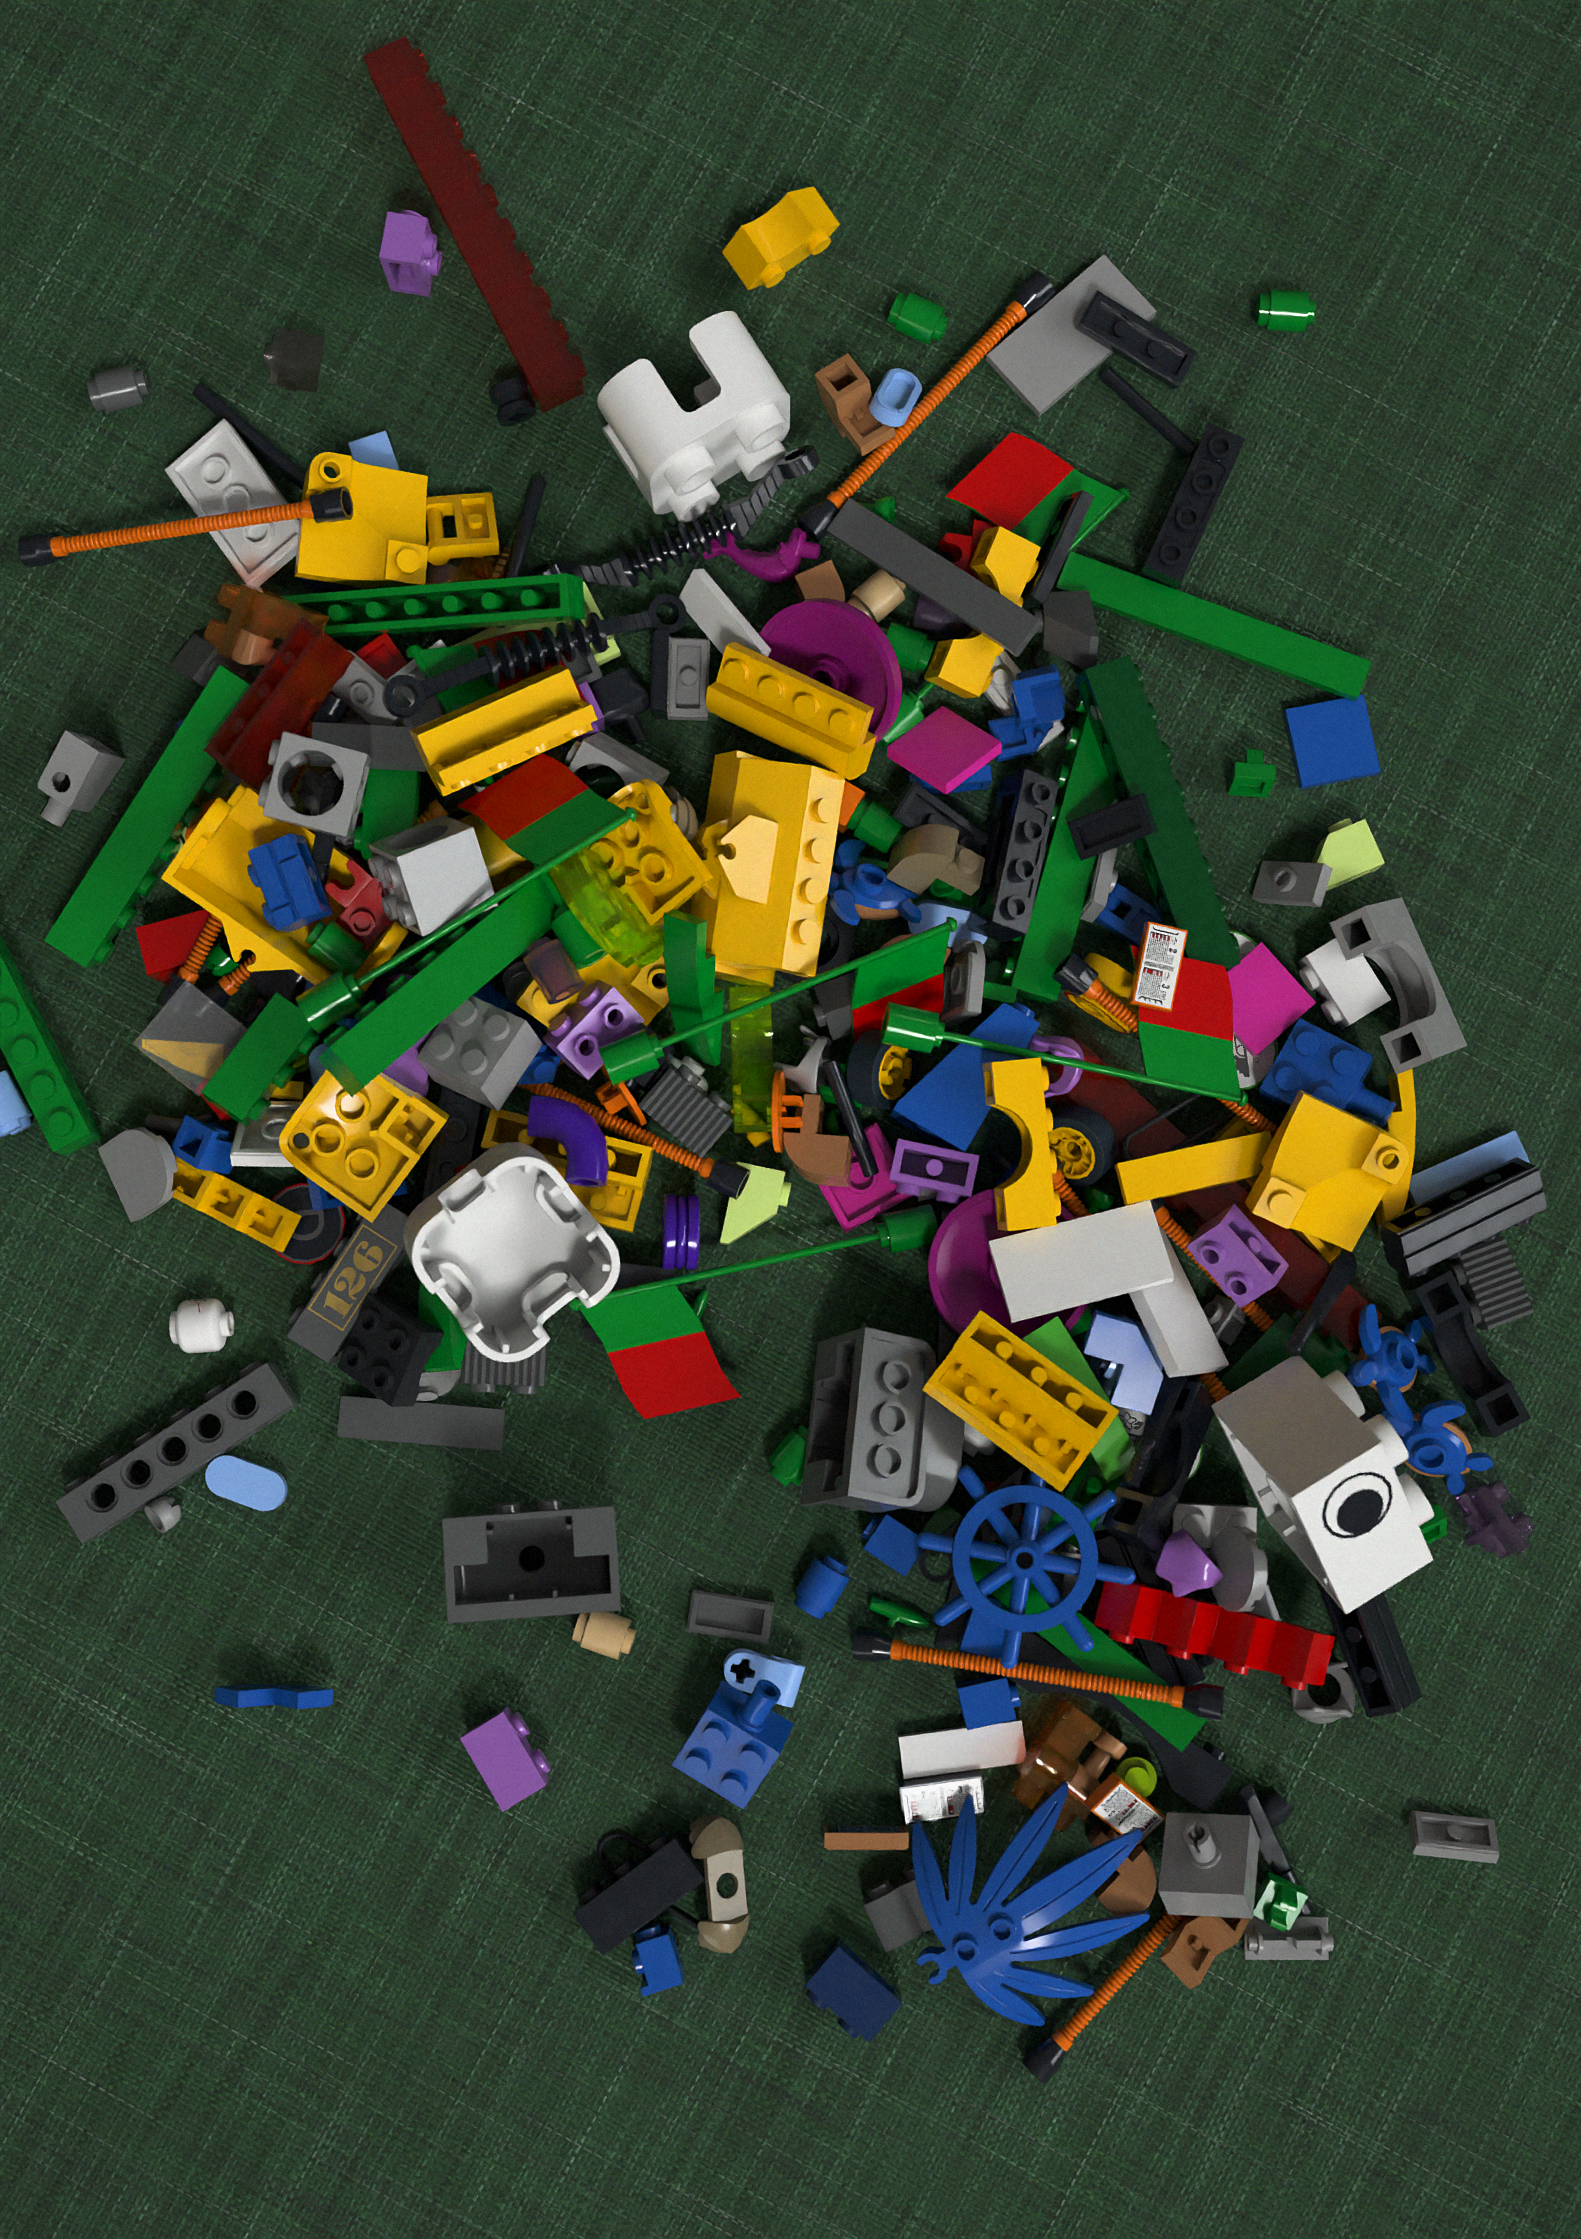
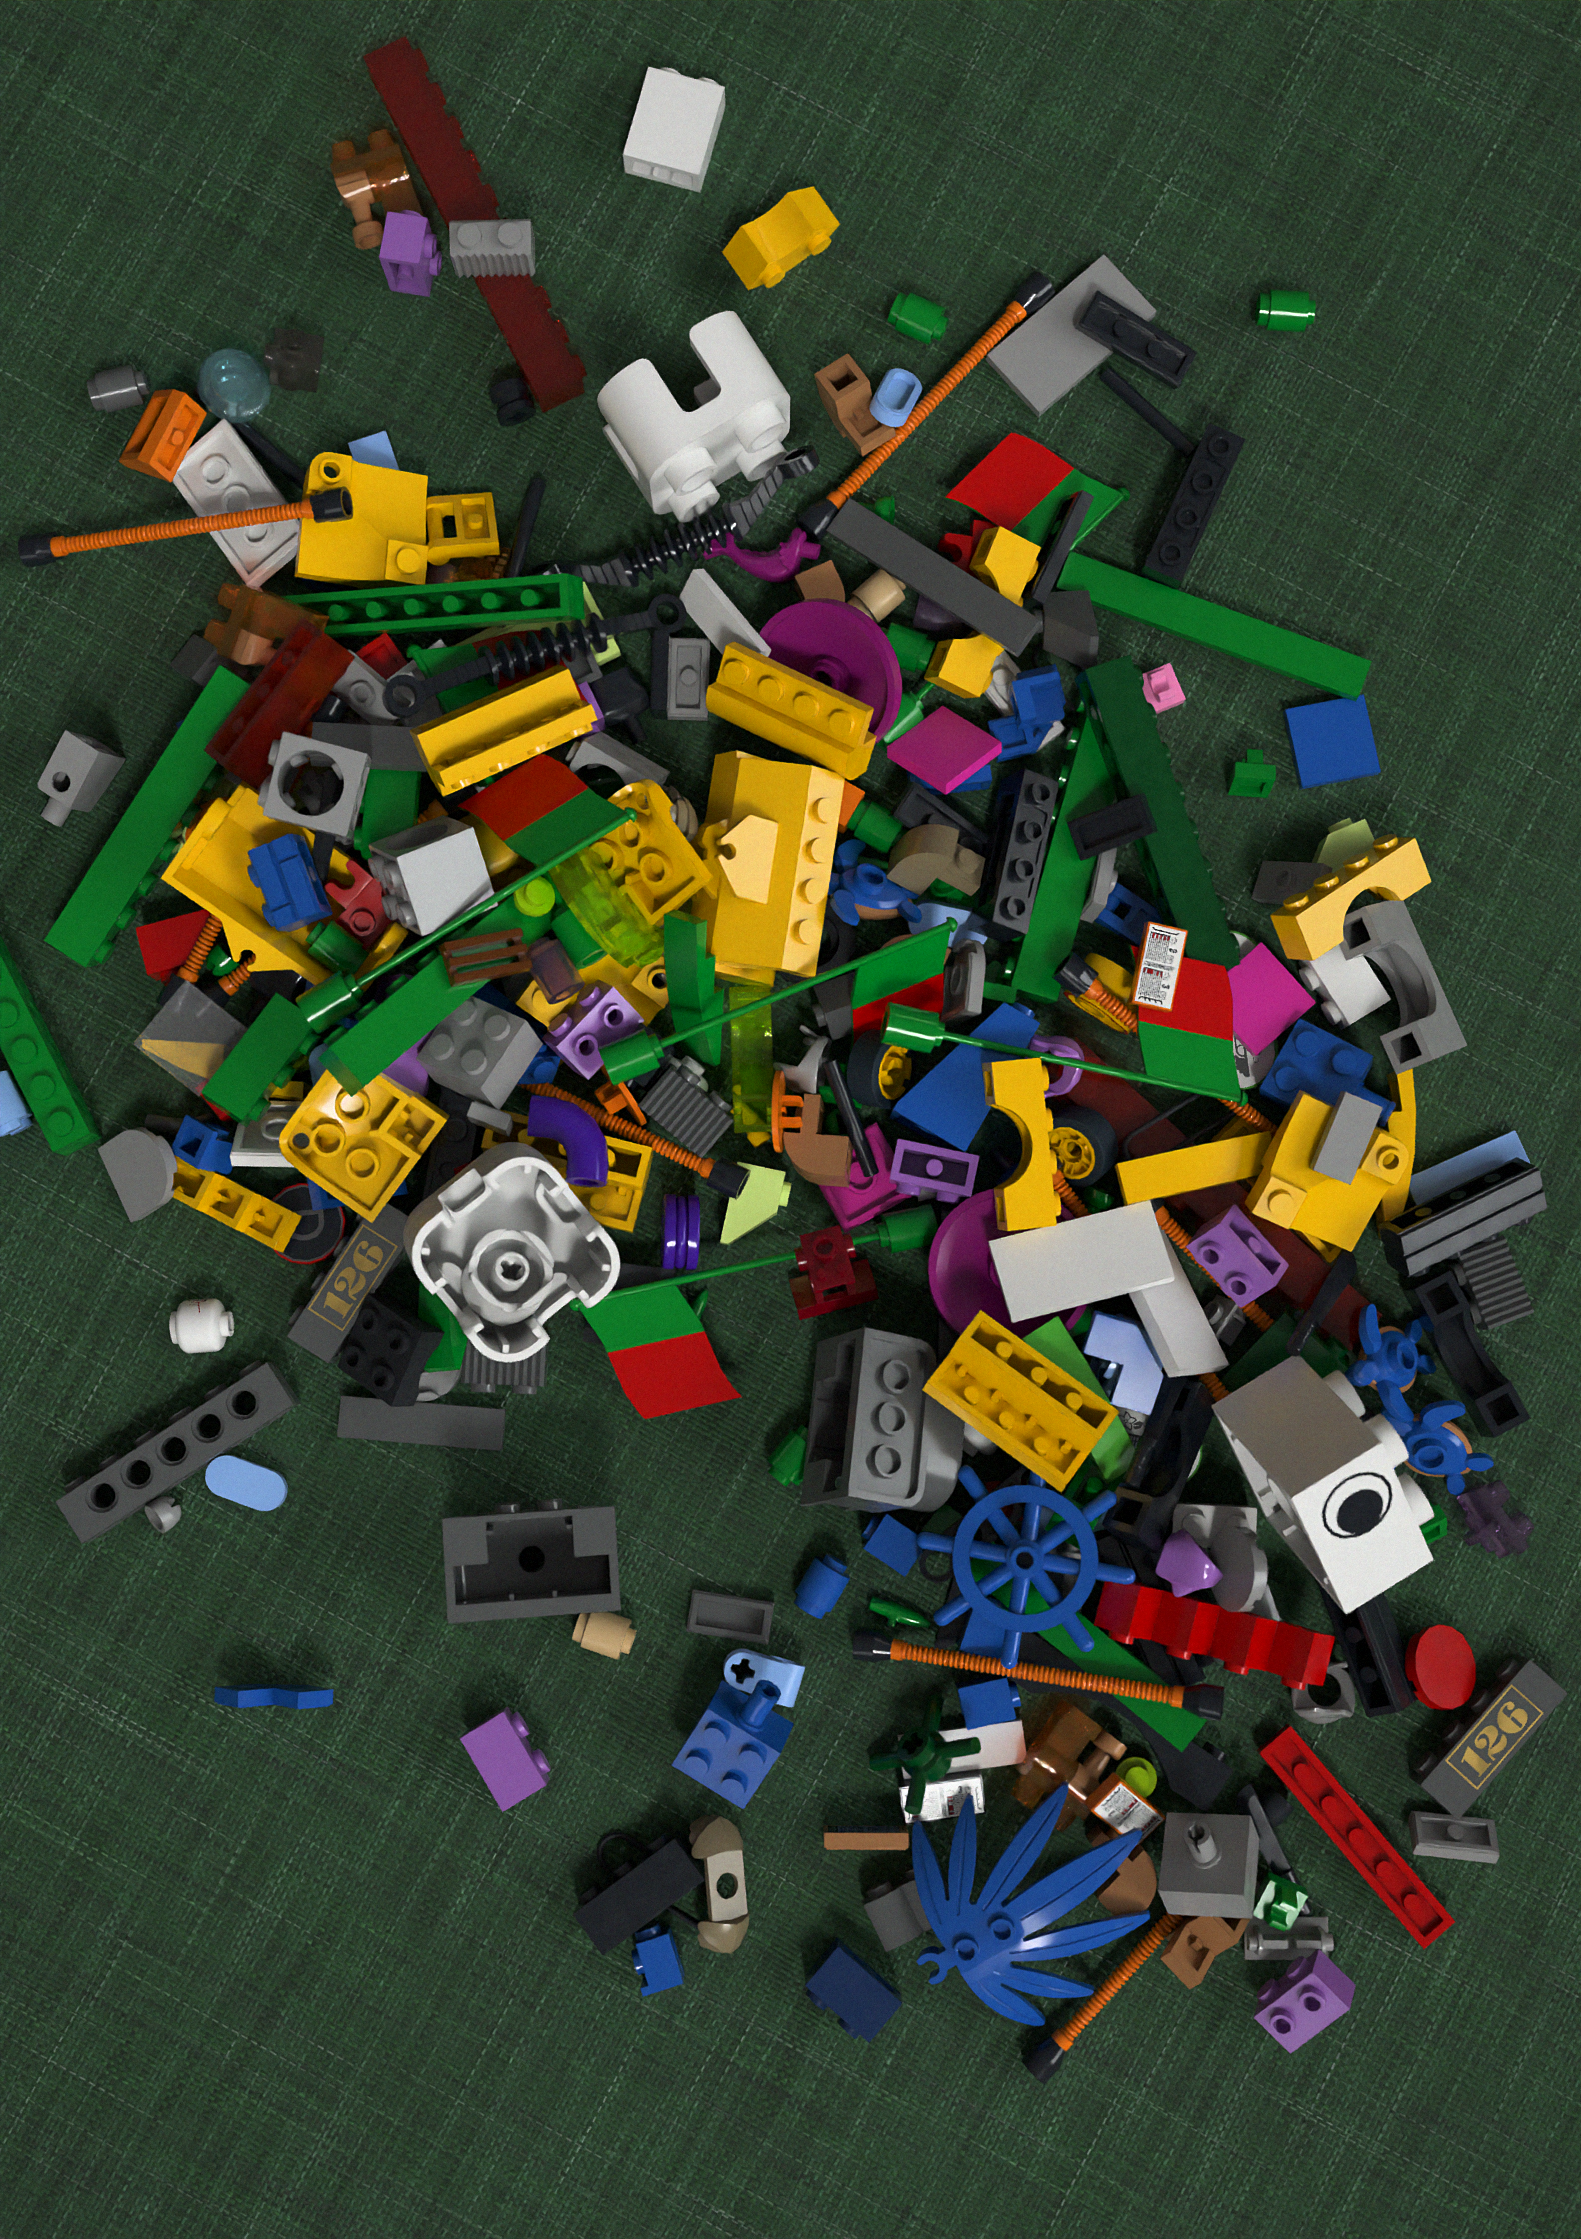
(163, 434): none -> orange tile
(233, 385): none -> clear light blue piece
(372, 179): none -> clear orange hips
(490, 1118): none -> light grey tile
(492, 247): none -> light grey brick
(498, 1255): none -> white brick
(517, 949): none -> reddish brown tile
(535, 897): none -> lime plate
(674, 128): none -> white brick
(828, 1264): none -> dark red tile
(924, 1754): none -> dark green bar
(1162, 688): none -> bright pink tile
(1304, 2000): none -> medium lavender brick
(1314, 919): none -> yellow arch
(1345, 1137): none -> light grey tile
(1355, 1836): none -> red plate
(1440, 1667): none -> red tile
(1487, 1735): none -> dark grey brick

